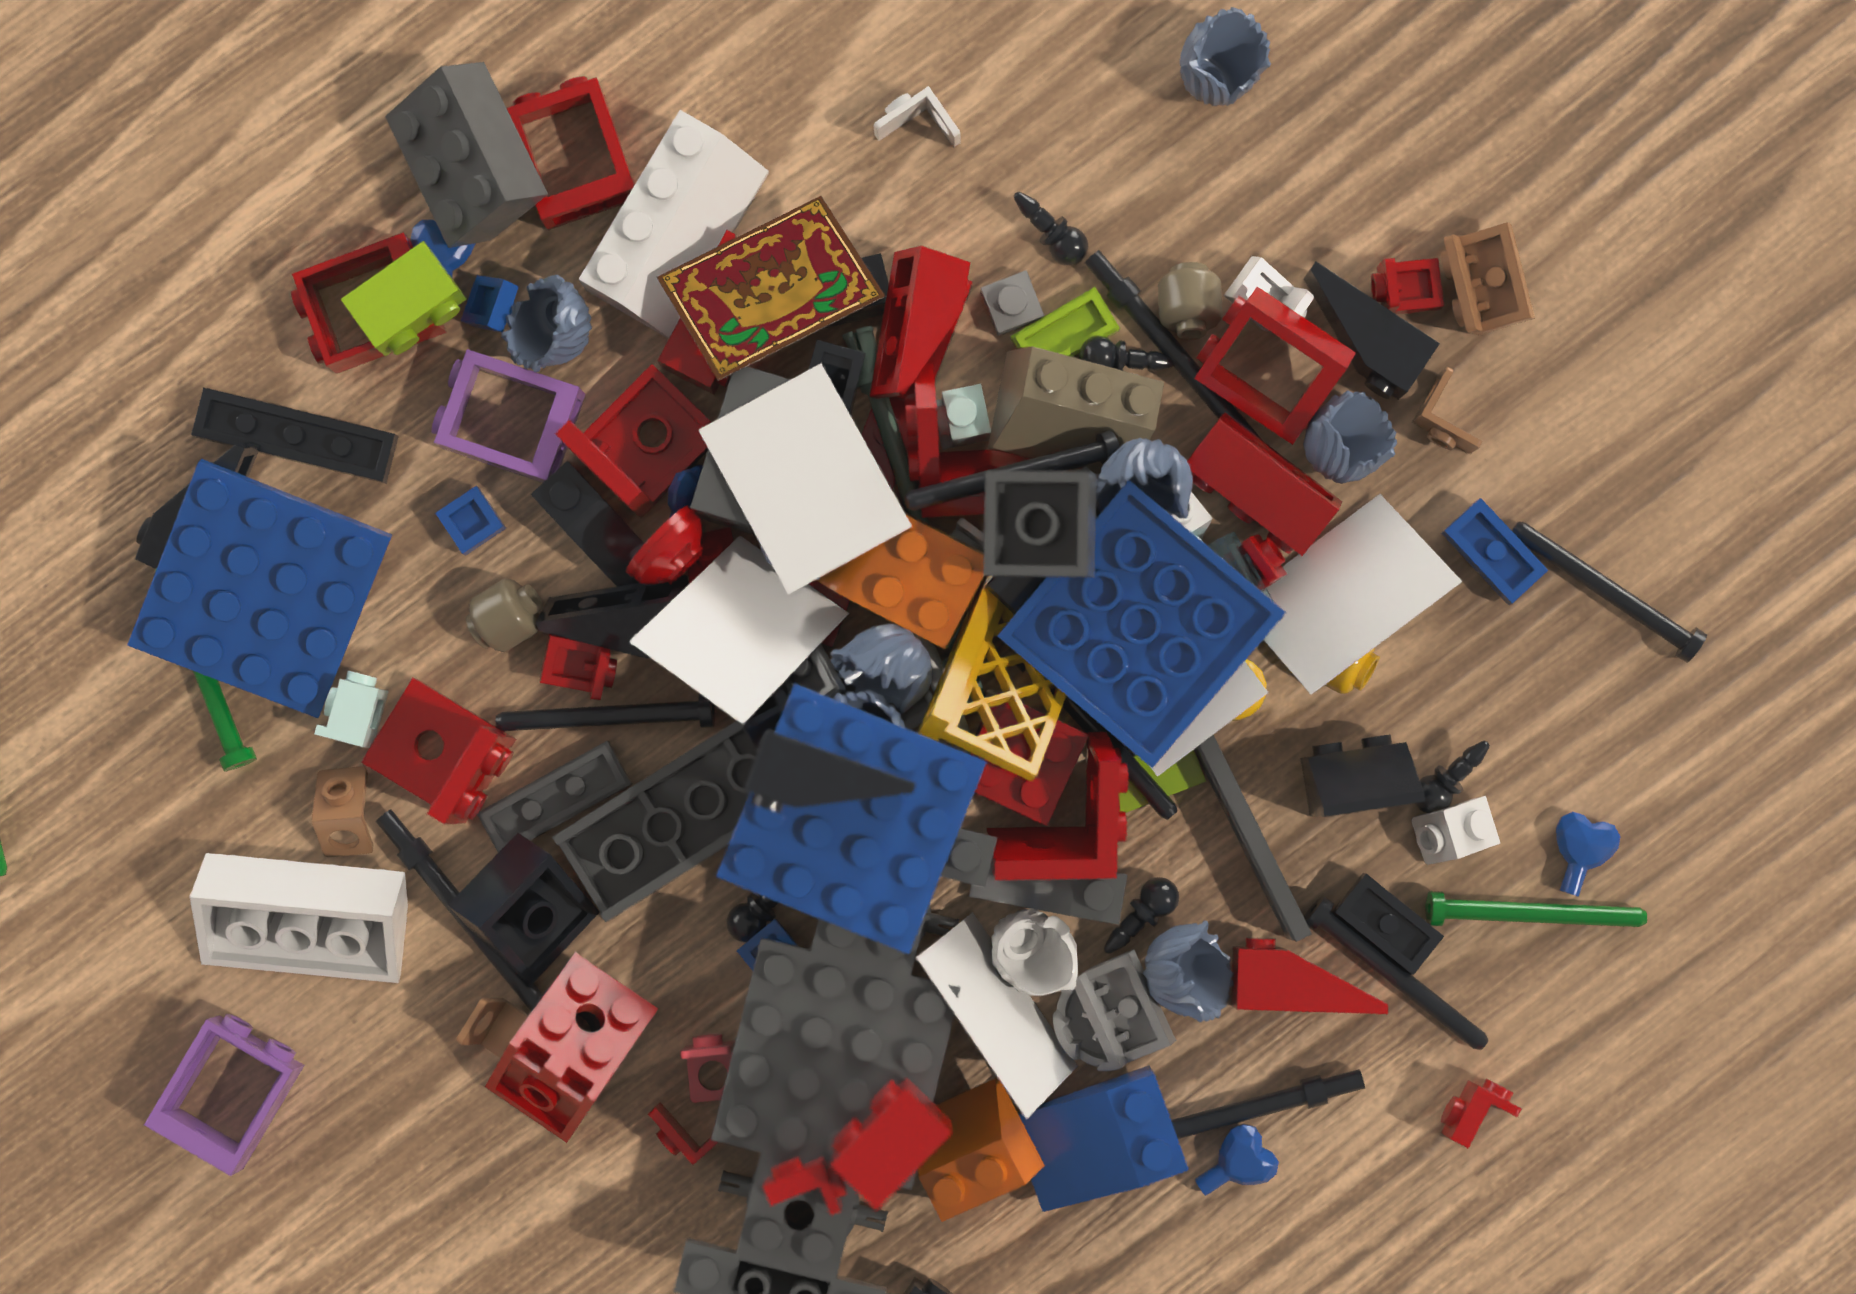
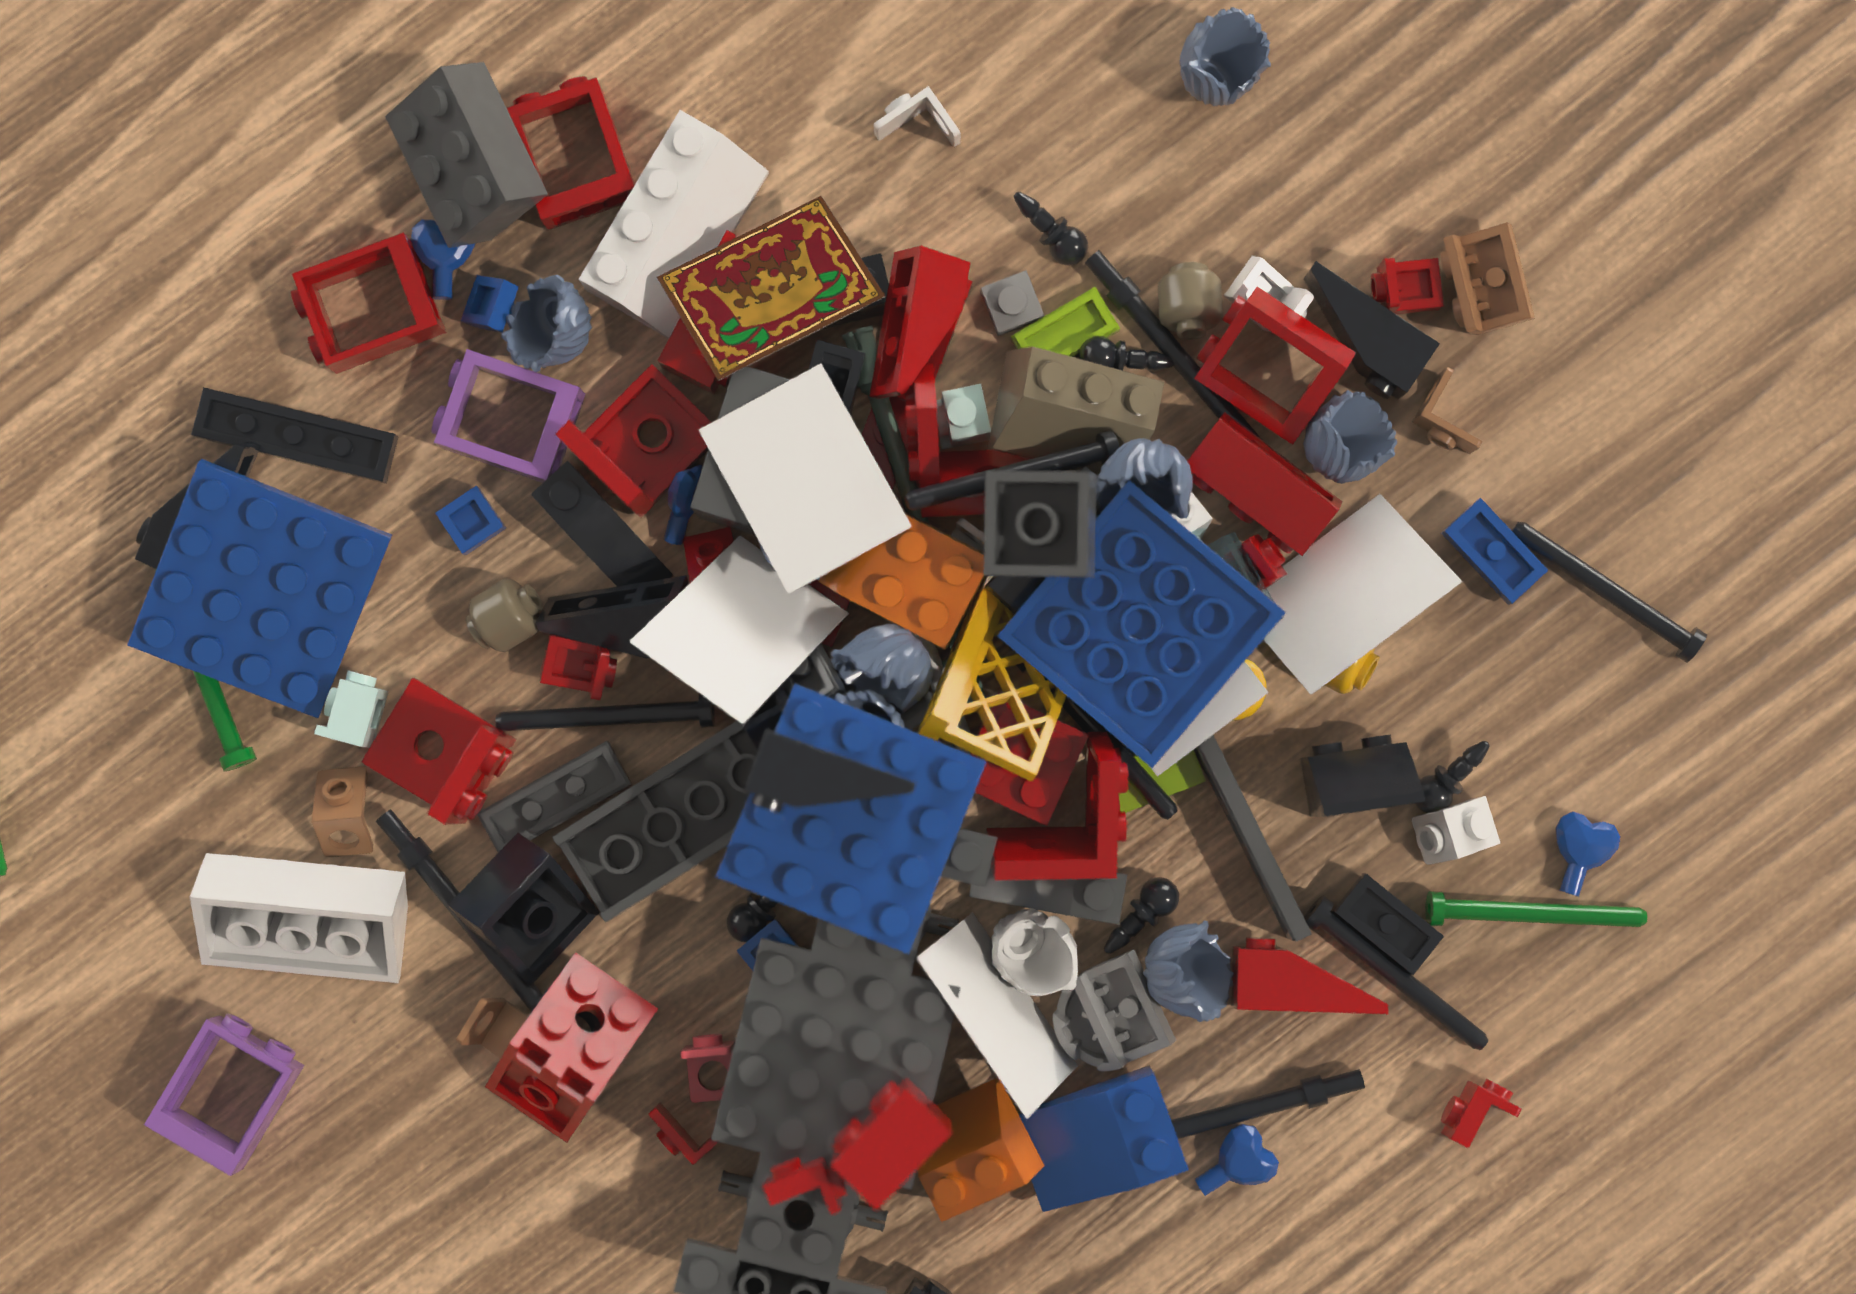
(404, 300): lime brick -> none
(669, 550): red piece -> none

